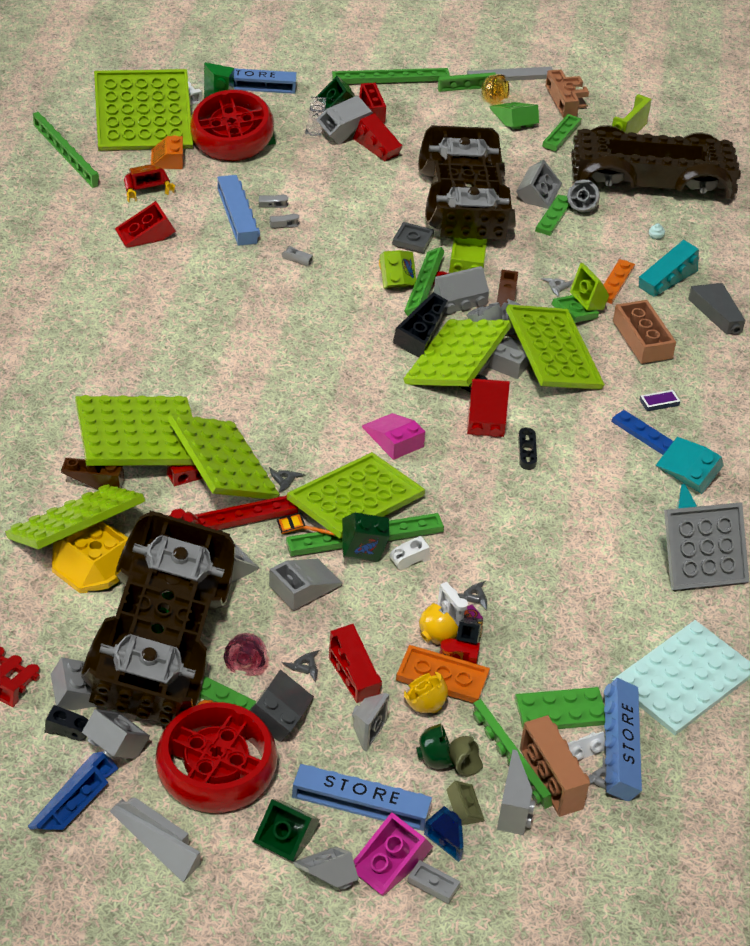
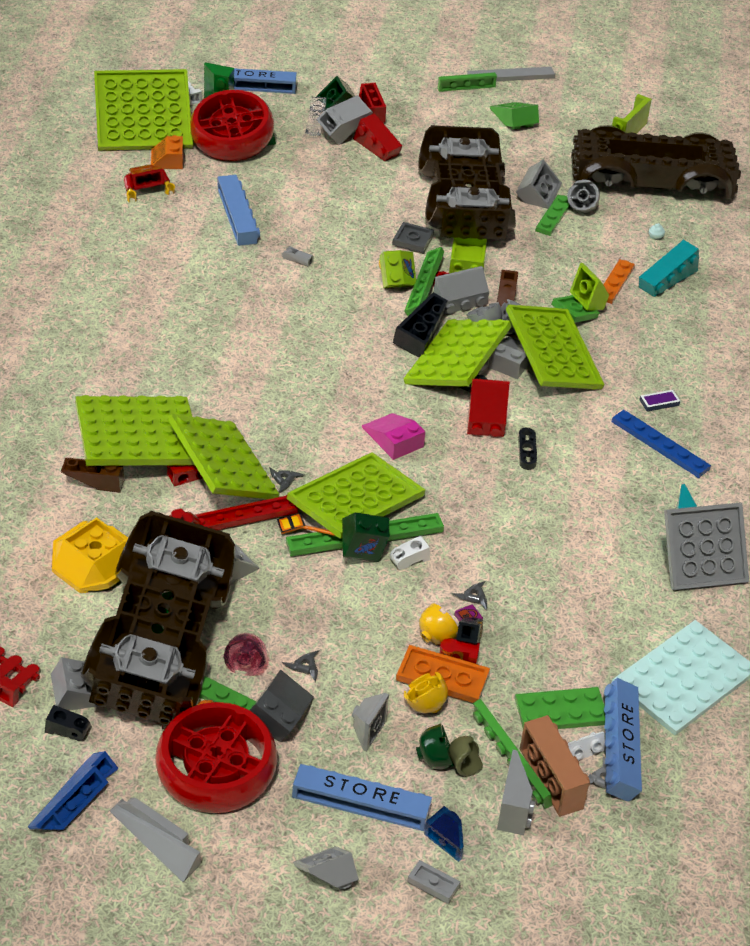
(66, 150): bright green plate -> none
(74, 516): lime plate -> none
(115, 734): light grey brick -> none
(145, 227): red slope -> none
(277, 201): light grey bar -> none
(284, 221): light grey bar -> none
(285, 829): dark green slope -> none
(301, 581): light grey slope -> none
(353, 663): red wedge -> none
(391, 76): bright green plate -> none
(391, 854): dark pink slope -> none
(451, 602): white plate -> none
(465, 802): olive slope -> none
(495, 86): clear yellow cylinder -> none
(557, 284): light grey piece -> none
(561, 132): bright green plate -> none
(564, 92): nougat piece -> none
(644, 331): nougat brick -> none
(691, 464): teal slope -> none
(718, 306): dark grey slope -> none

